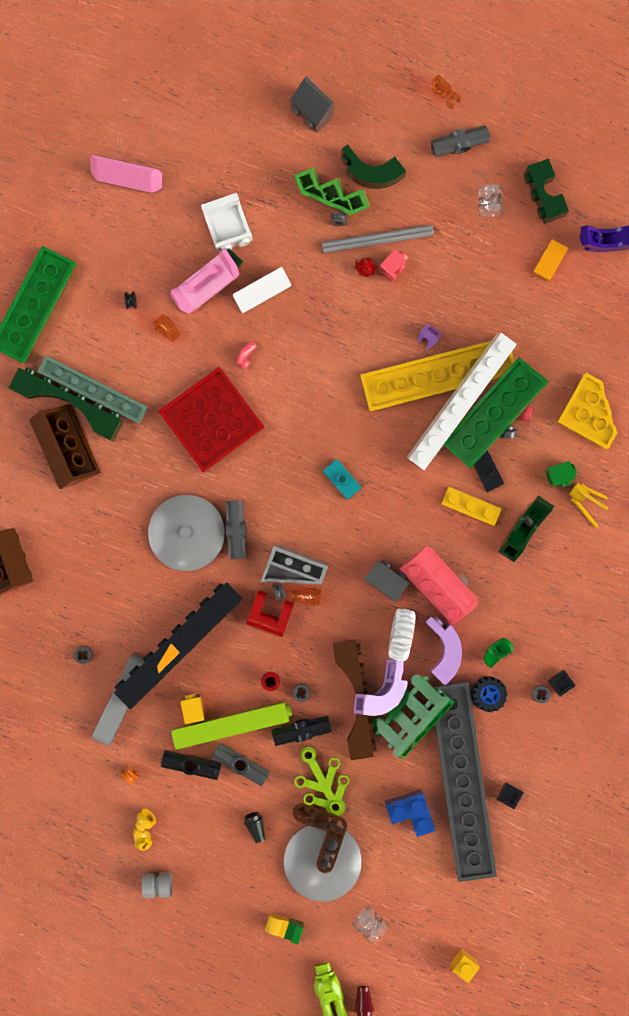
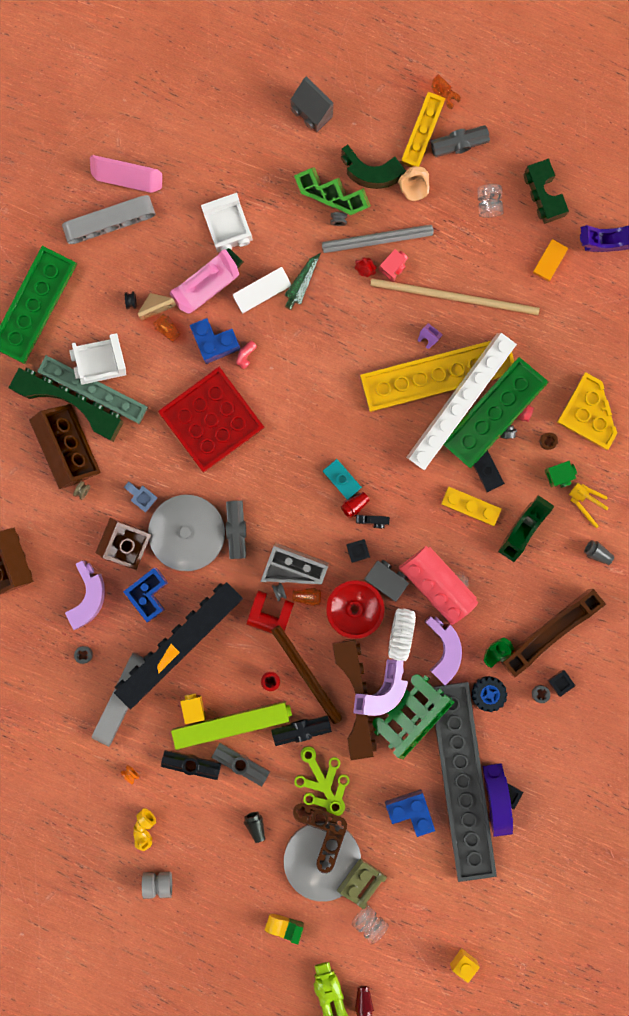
(81, 490): none -> dark tan bush
(93, 599): none -> lavender arch
(98, 360): none -> white panel
(108, 219): none -> light grey beam
(123, 543): none -> reddish brown slope
(142, 497): none -> sand blue plate
(142, 594): none -> blue brick
(154, 305): none -> tan slope
(214, 346): none -> blue brick
(298, 288): none -> clear green bar
(306, 674): none -> reddish brown axle
(307, 694): dark grey bush -> none
(354, 505): none -> red cone
(356, 624): none -> red dish
(358, 551): none -> black plate
(358, 879): none -> olive plate
(377, 521): none -> black plate
(415, 183): none -> light nougat hair
(423, 130): none -> yellow plate
(454, 296): none -> tan piece
(499, 800): none -> dark purple arch
(543, 438): none -> reddish brown bush
(553, 630): none -> reddish brown arch
(598, 552): none -> dark grey cone

